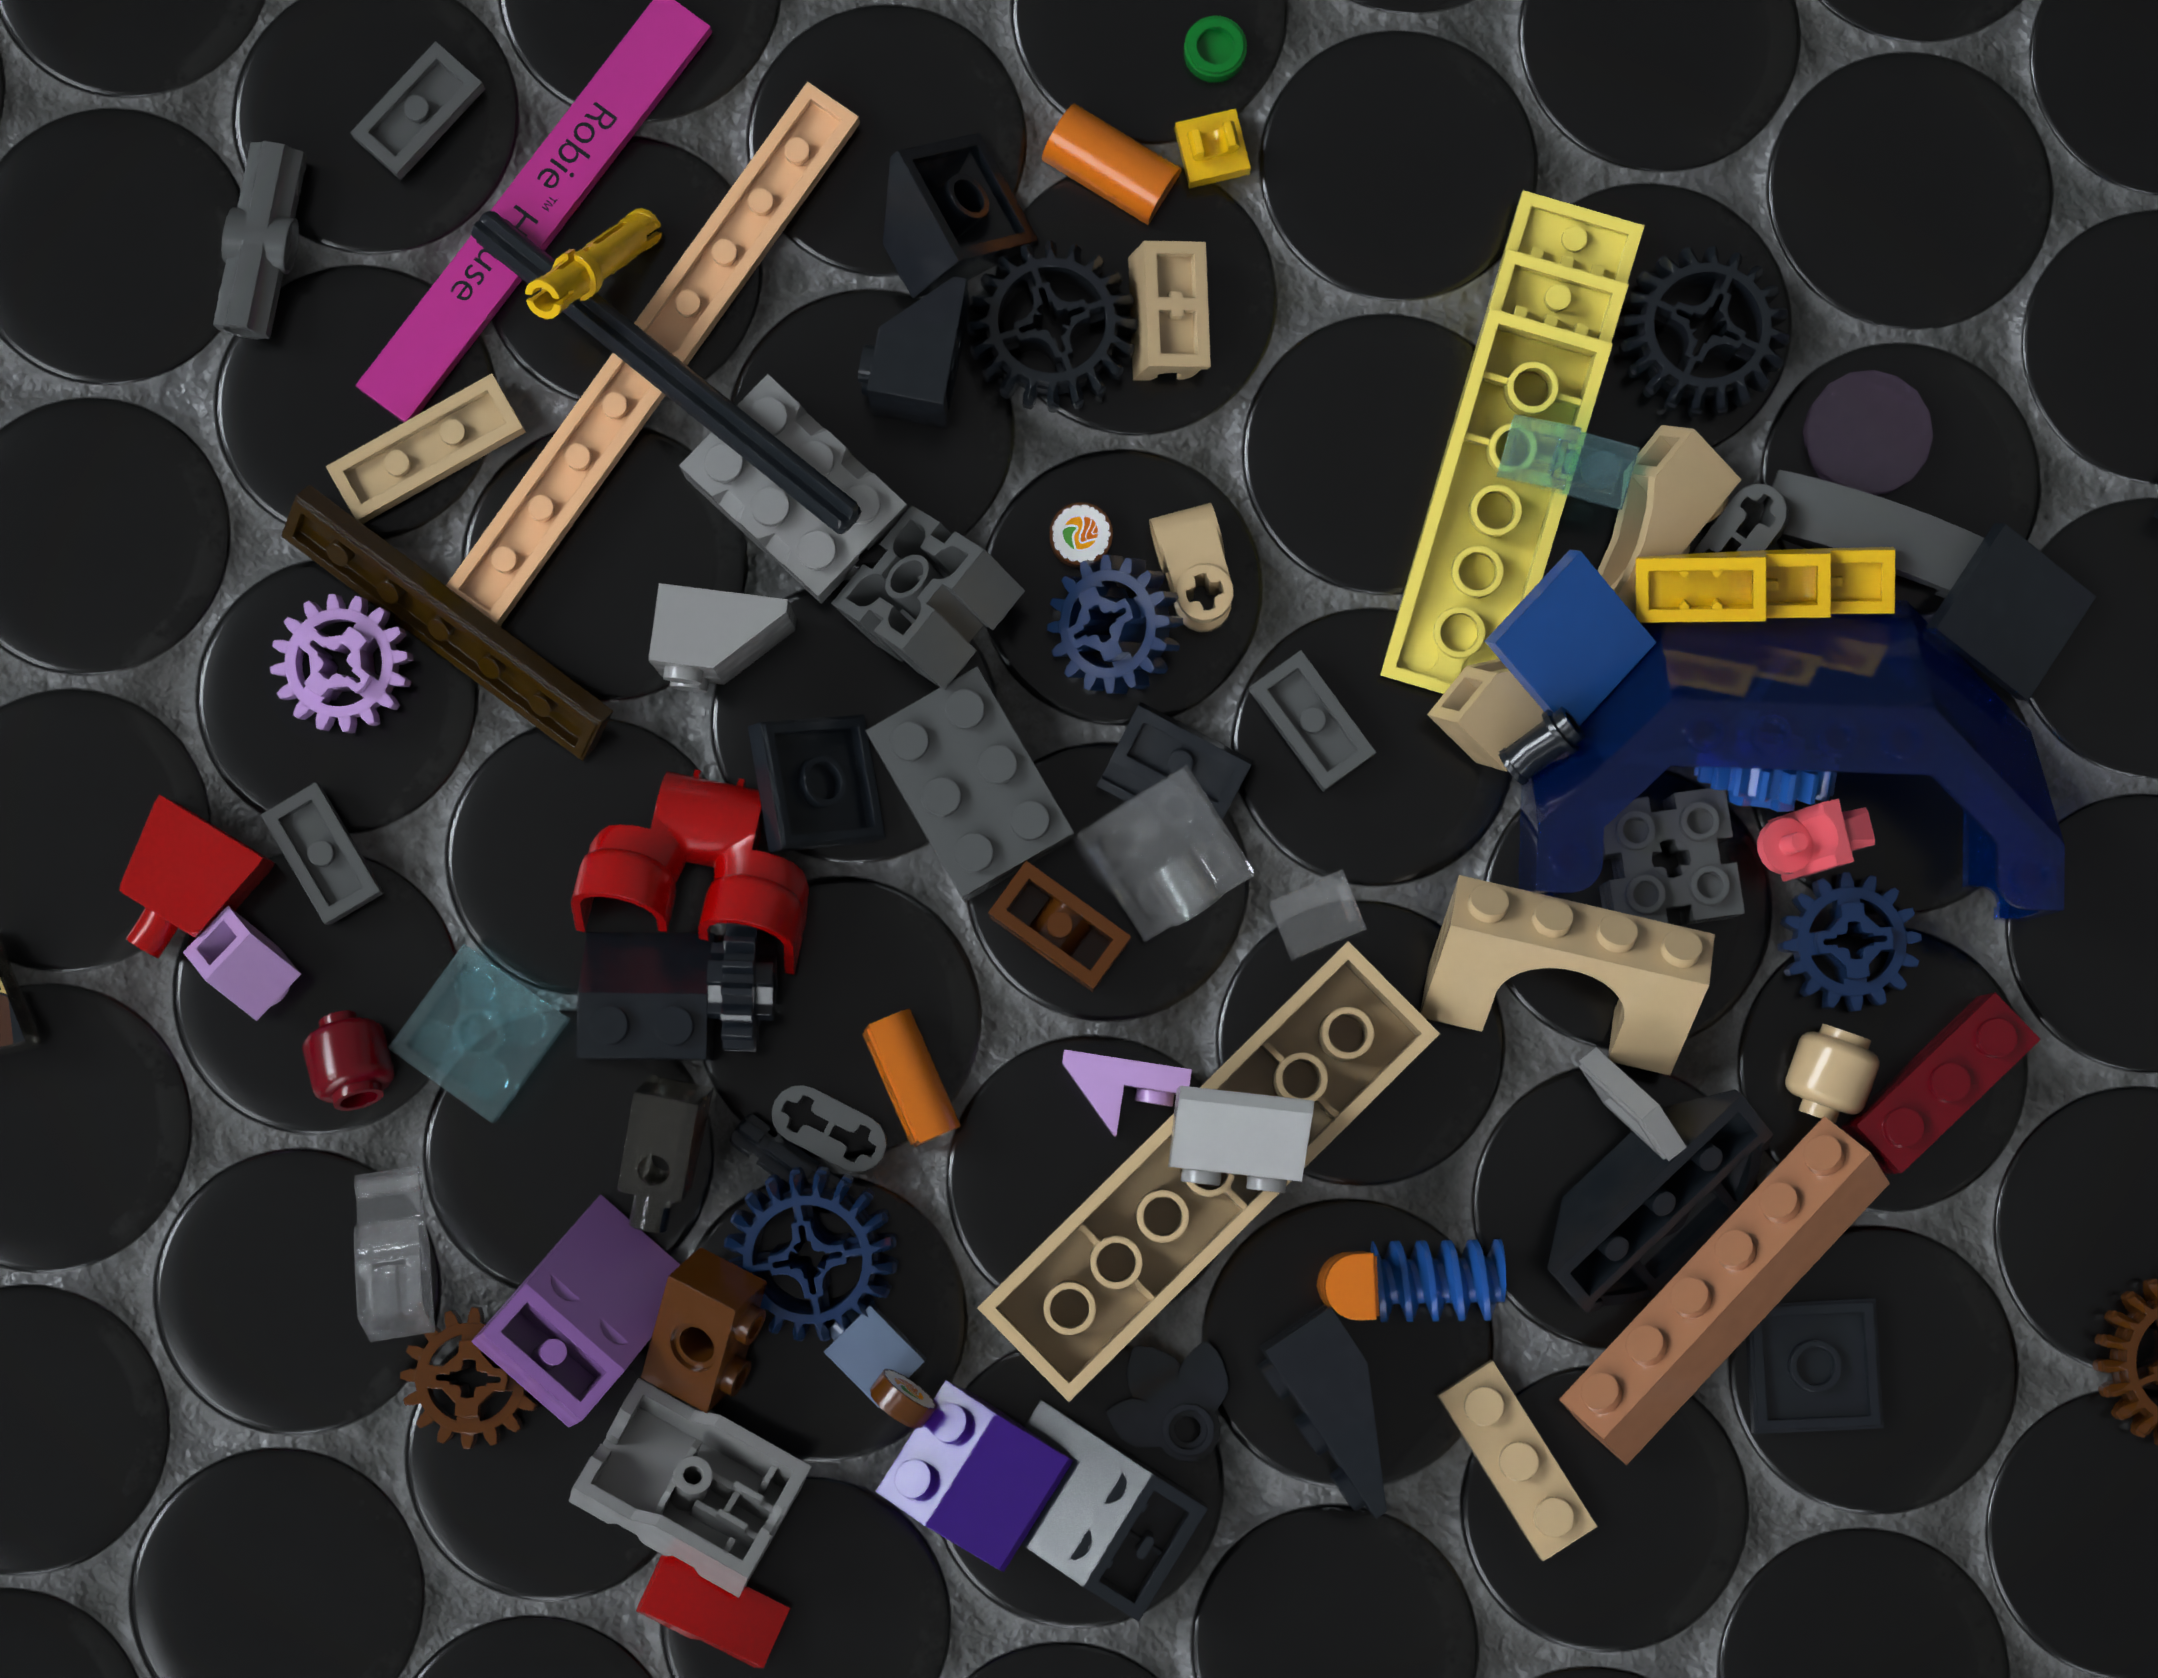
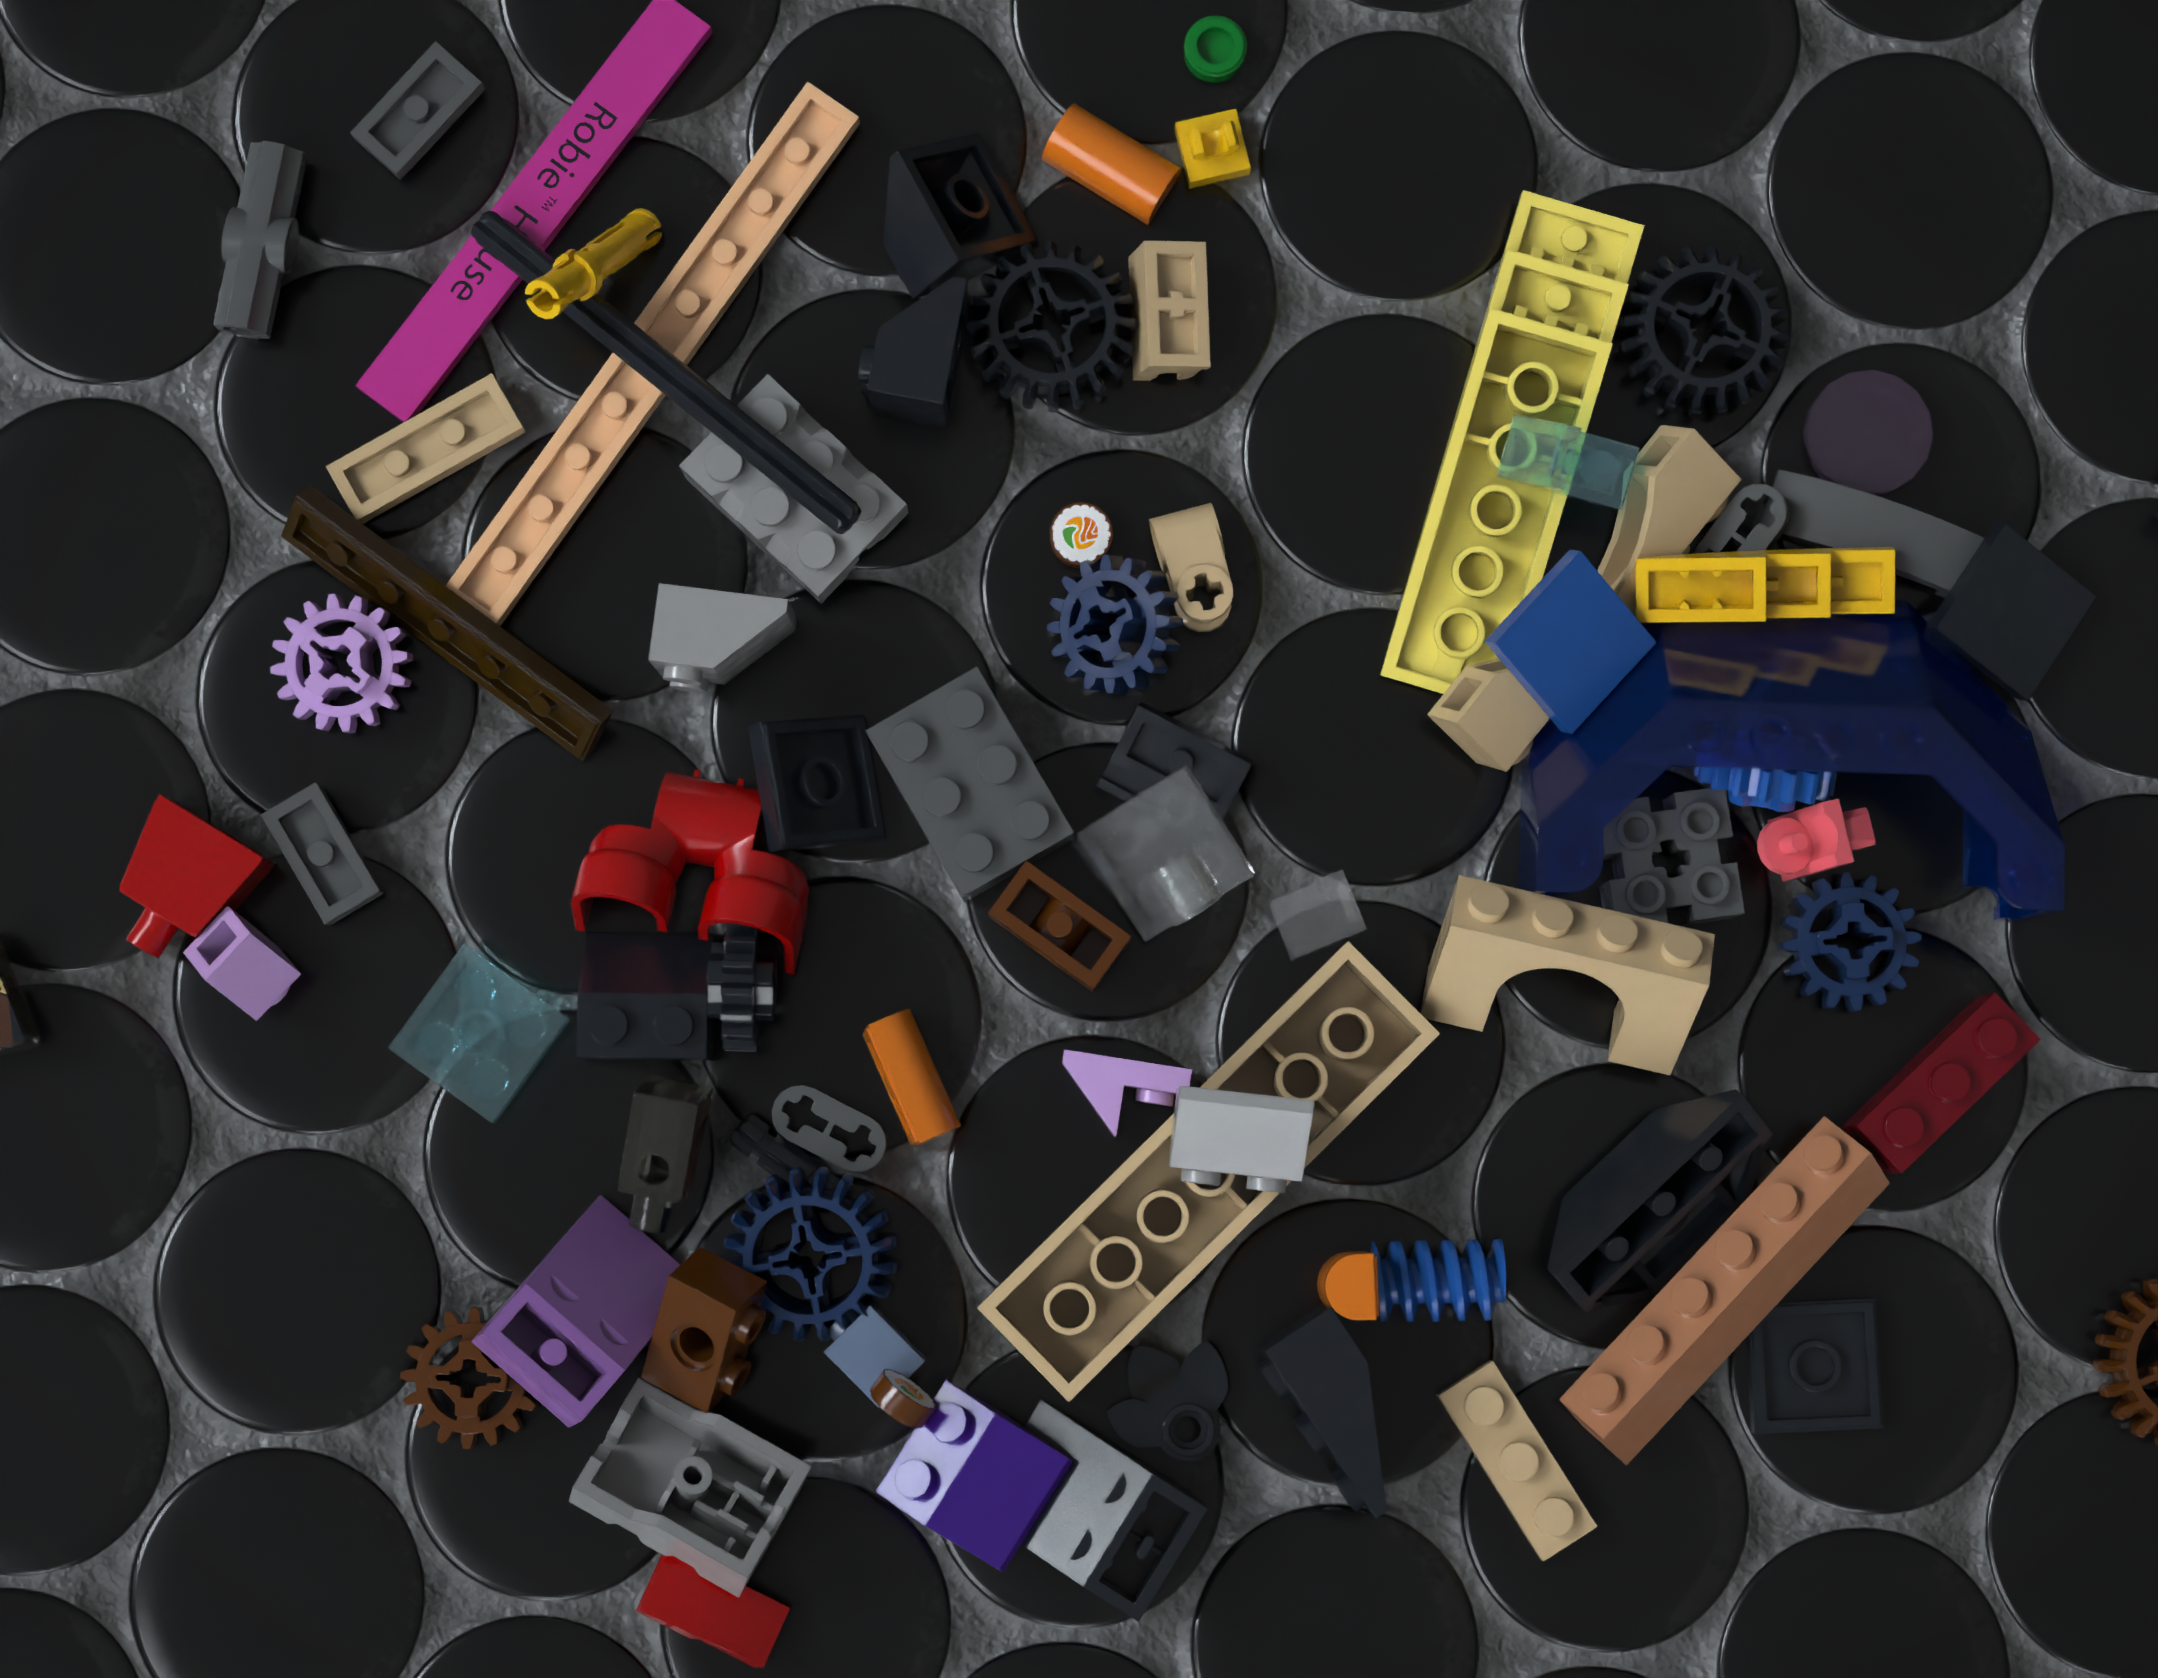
(348, 1060): dark red head -> none
(392, 1255): clear piece -> none
(928, 596): dark grey brick -> none
(1312, 720): dark grey plate -> none
(1542, 745): black pin -> none
(1631, 1104): light grey tile -> none
(1832, 1072): tan head -> none

